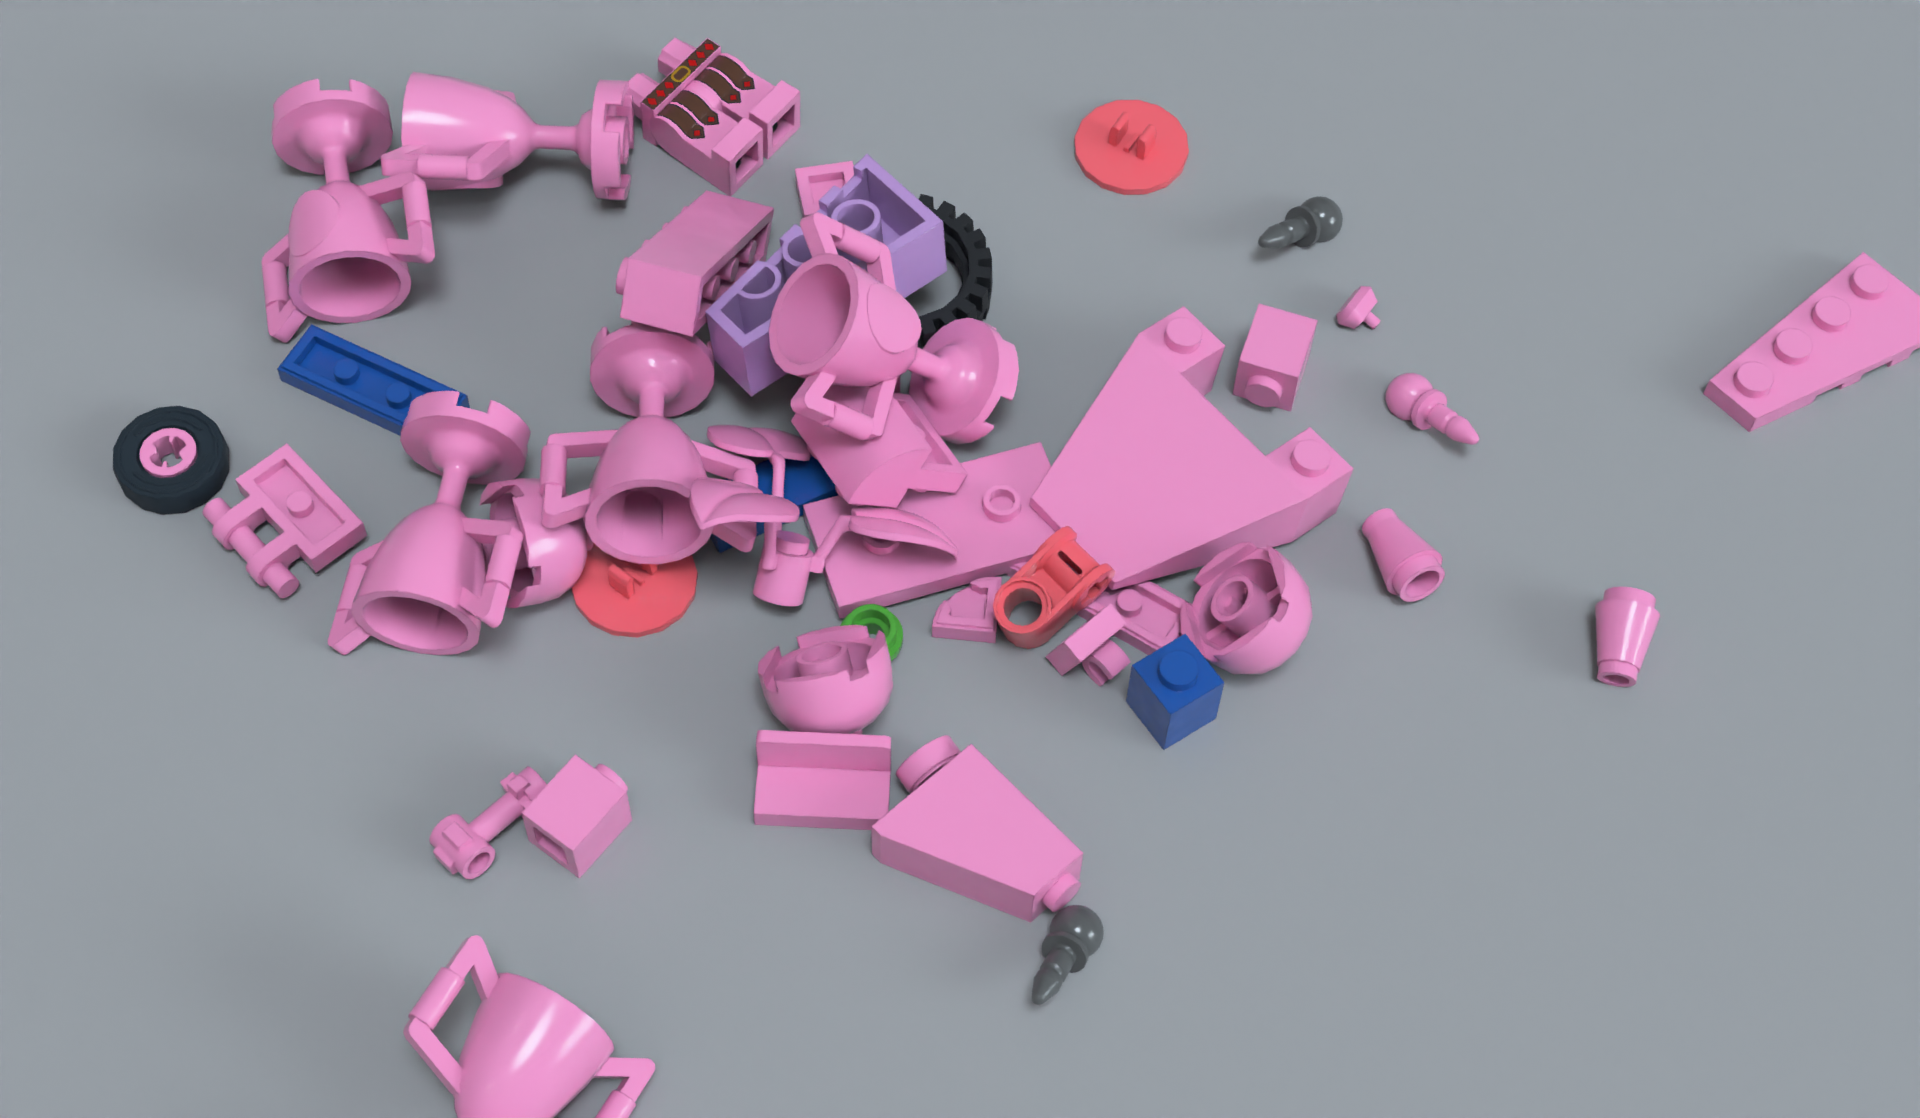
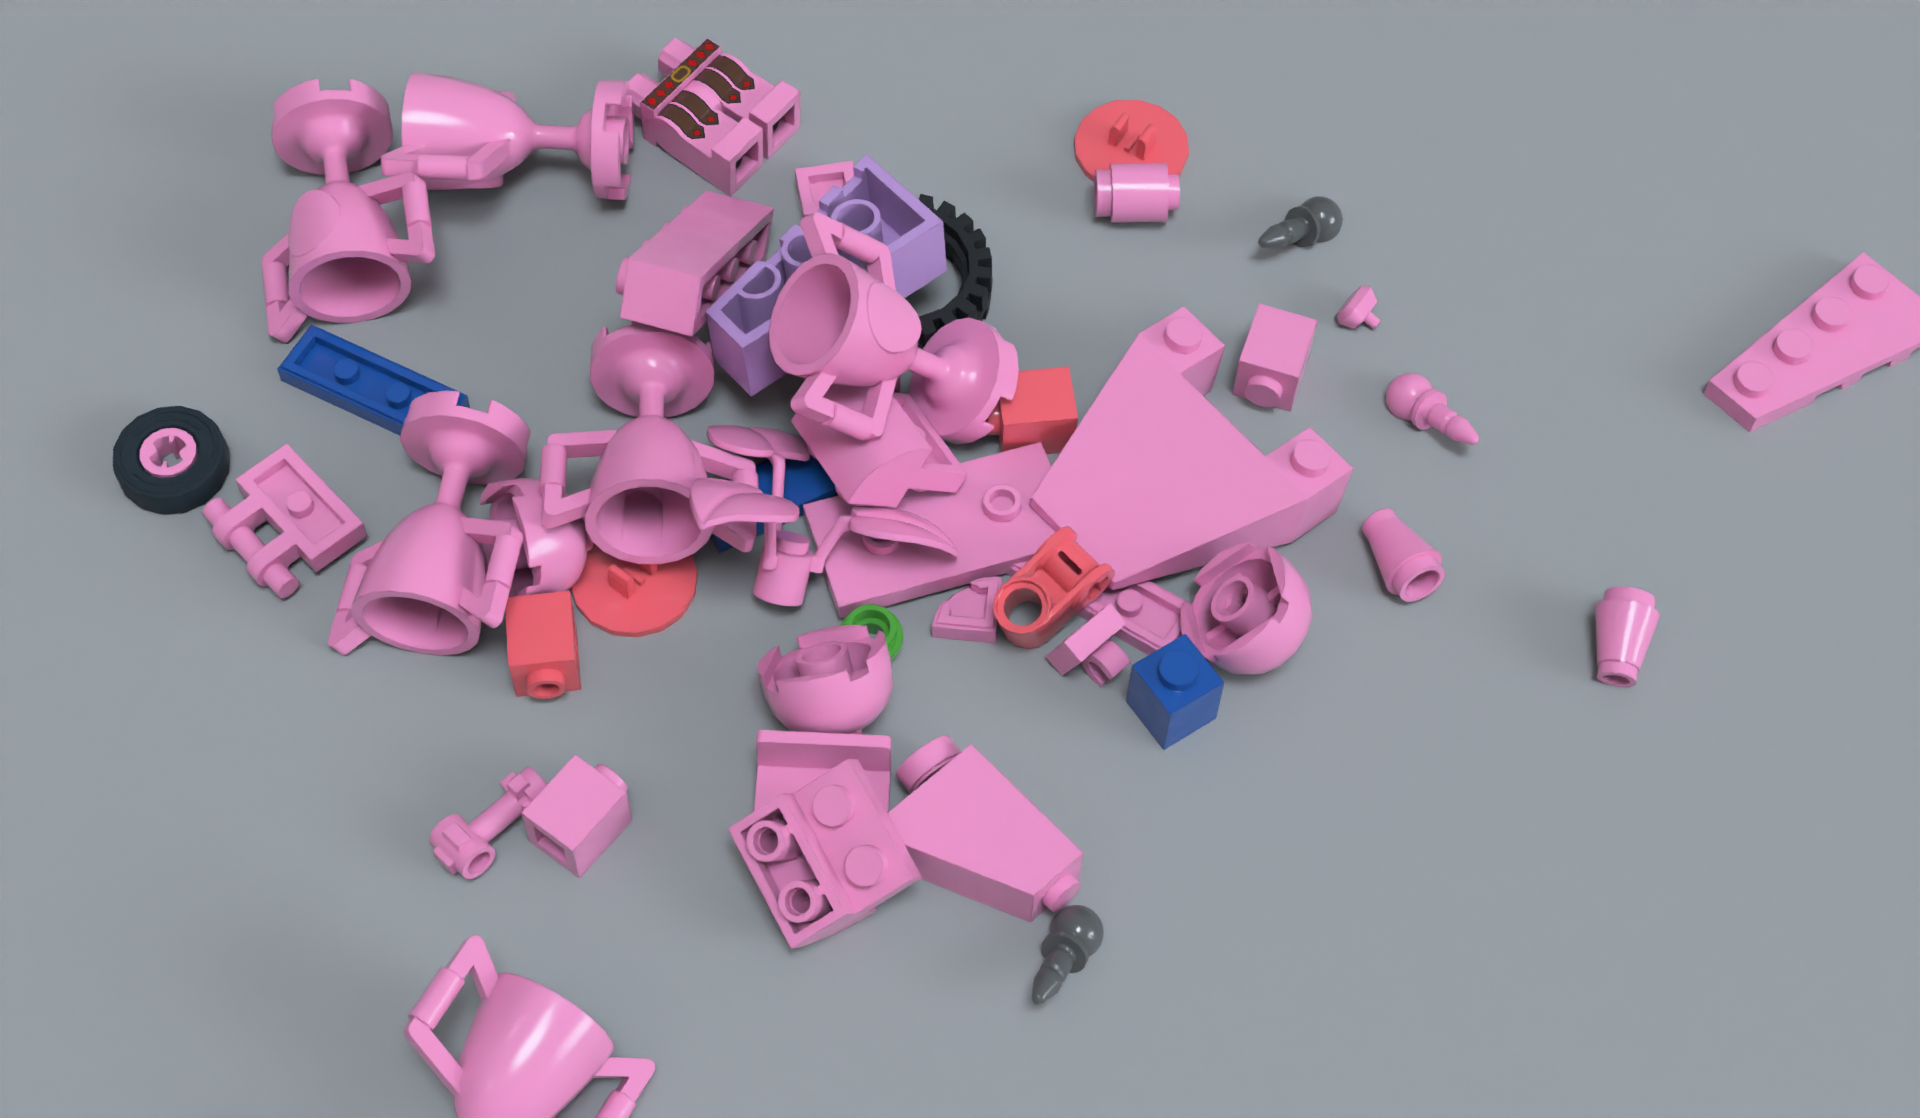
(542, 644): none -> coral brick
(825, 854): none -> bright pink brick
(1039, 411): none -> coral brick
(1135, 192): none -> bright pink brick

